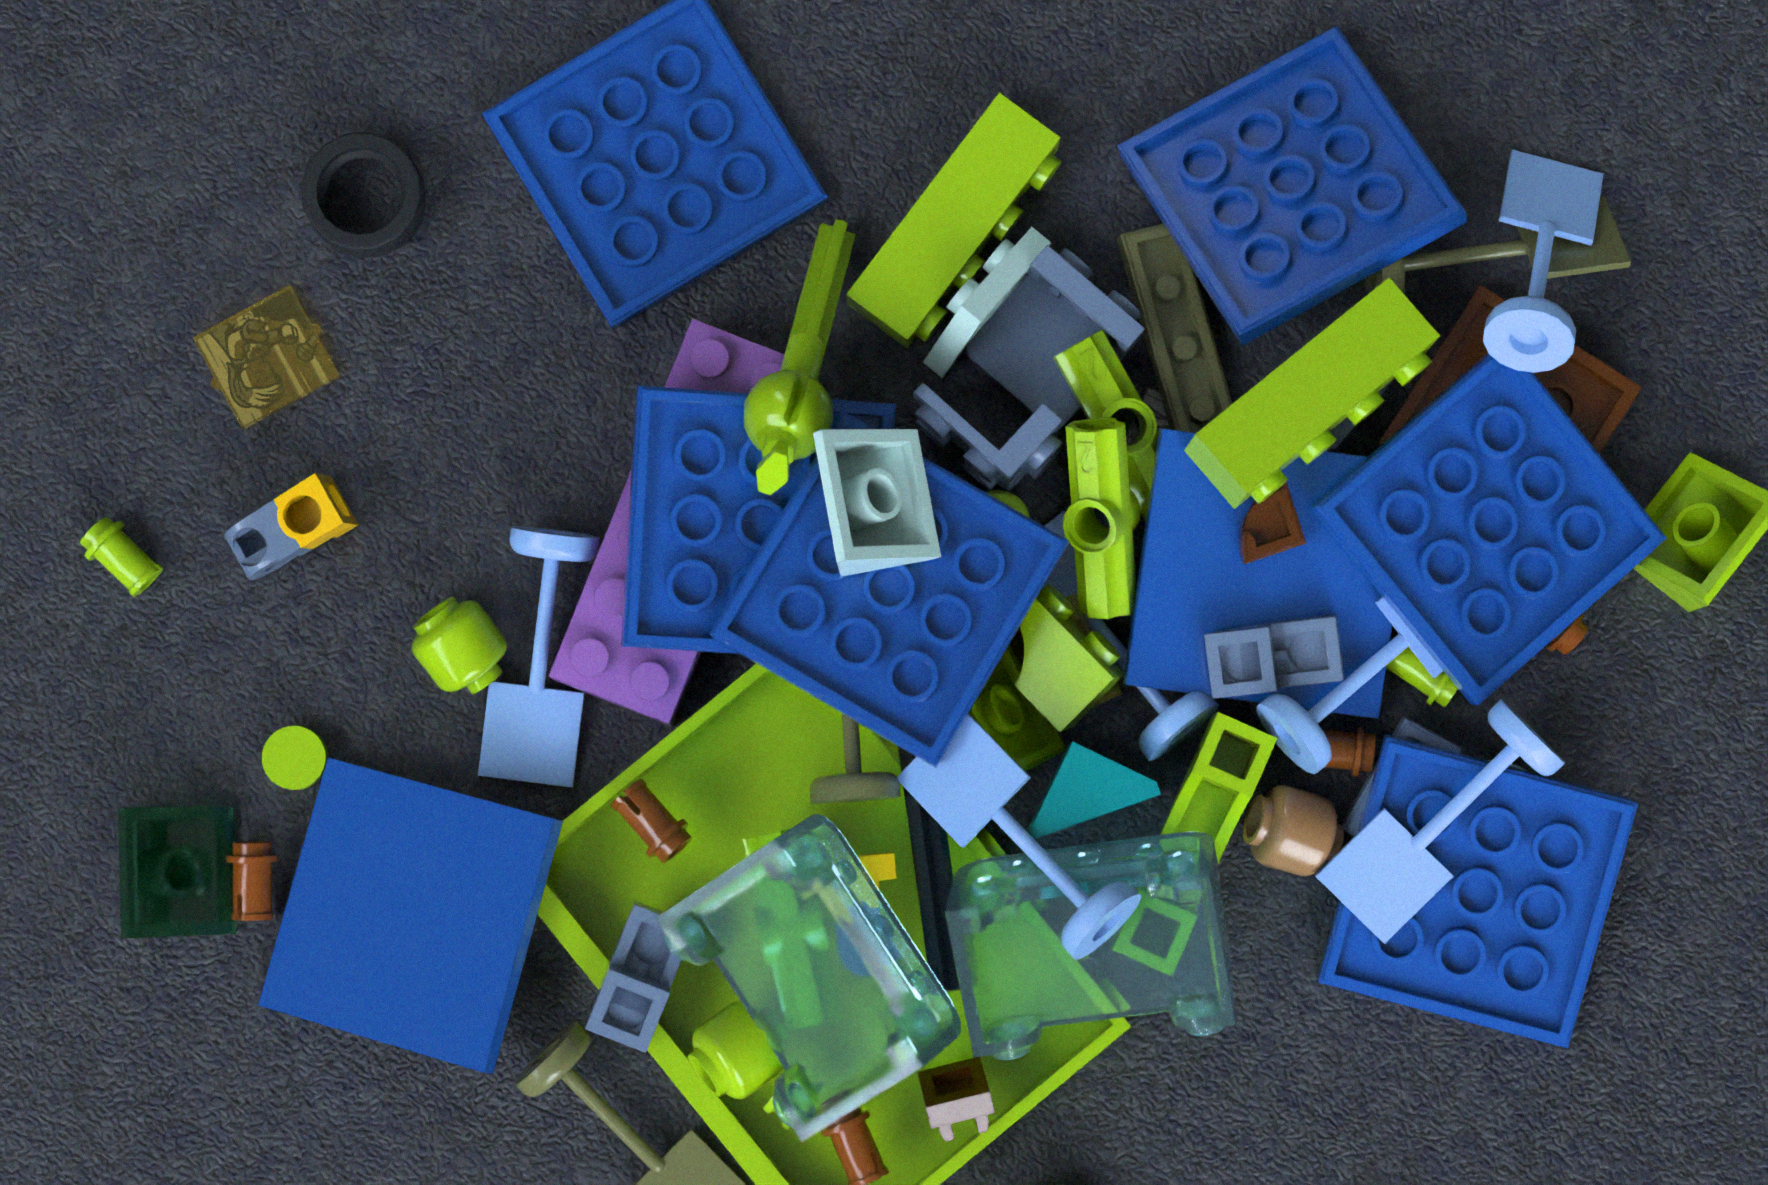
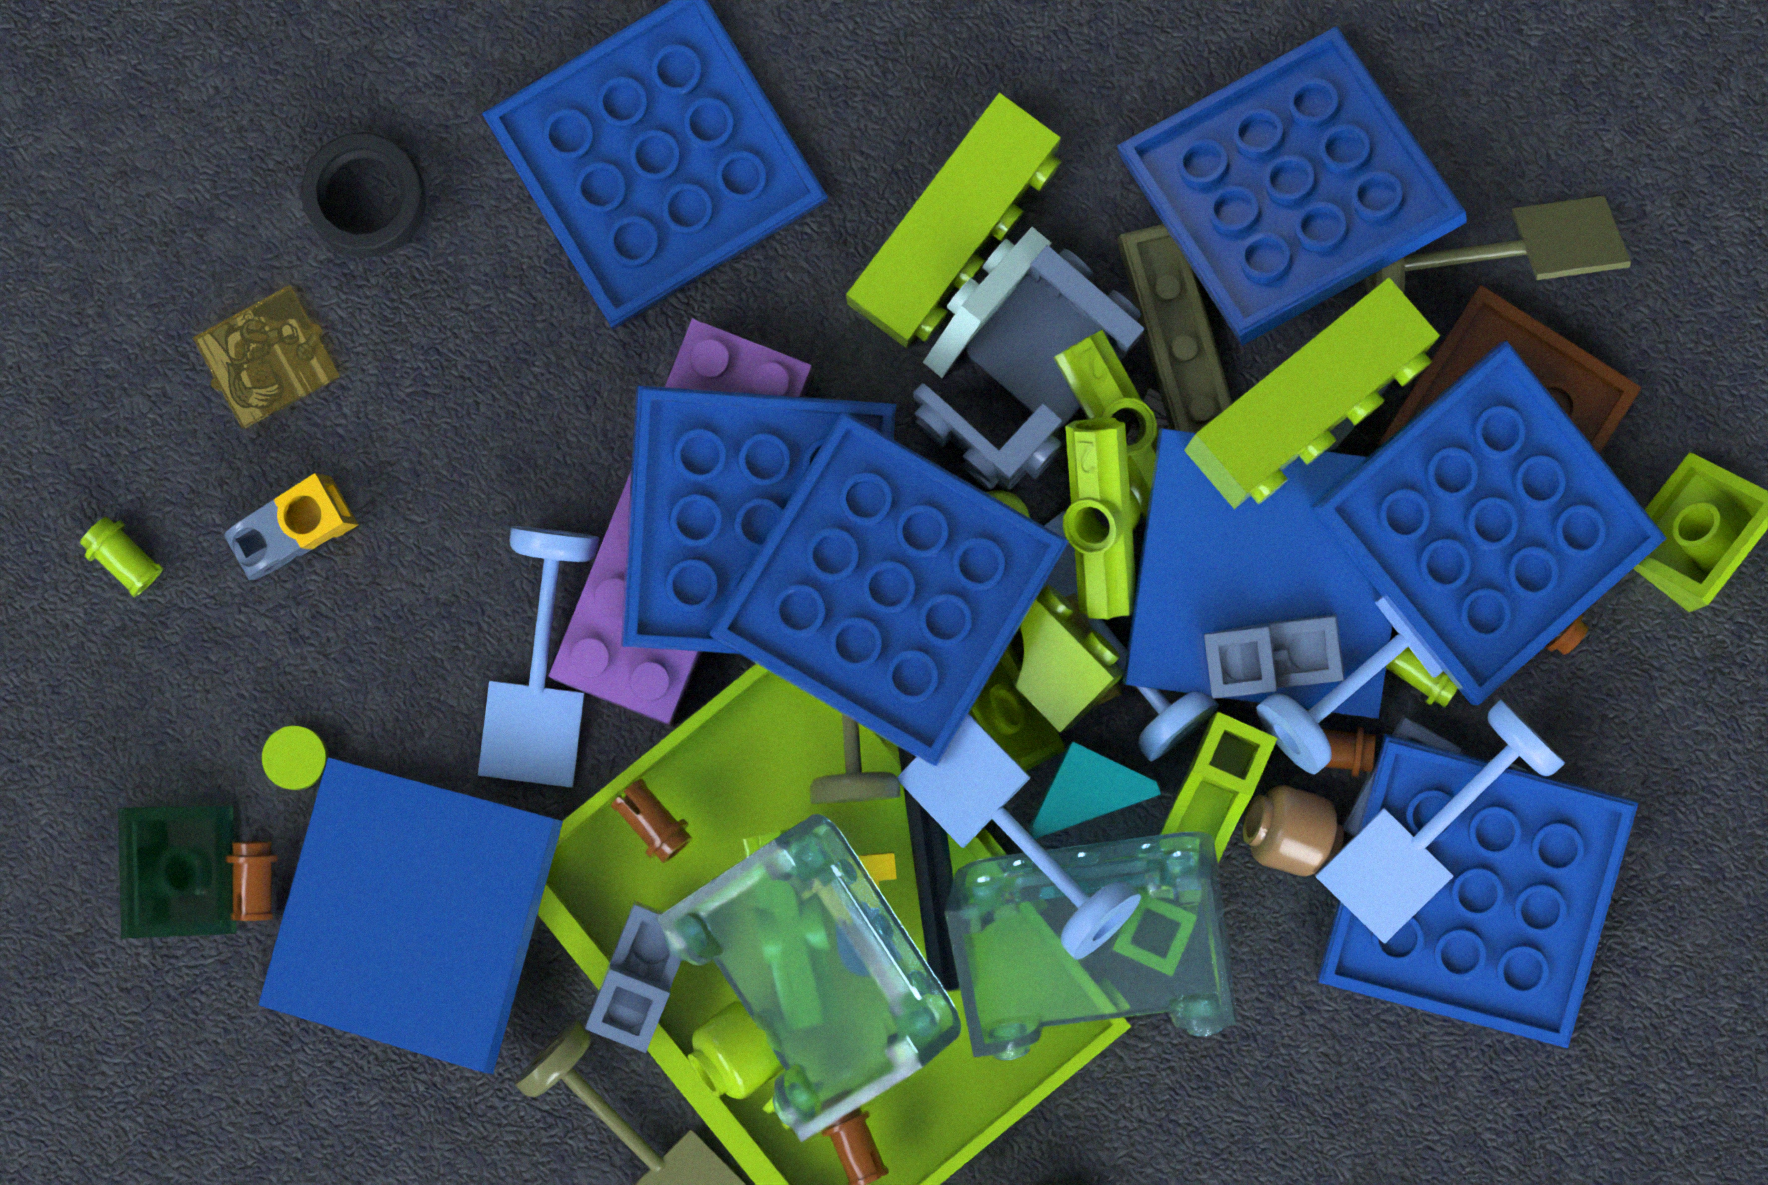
(459, 646): lime head -> none
(792, 403): lime piece -> none
(876, 498): light aqua slope -> none
(955, 1095): tile -> none
(1270, 527): reddish brown tile -> none
(1557, 202): light blue piece -> none

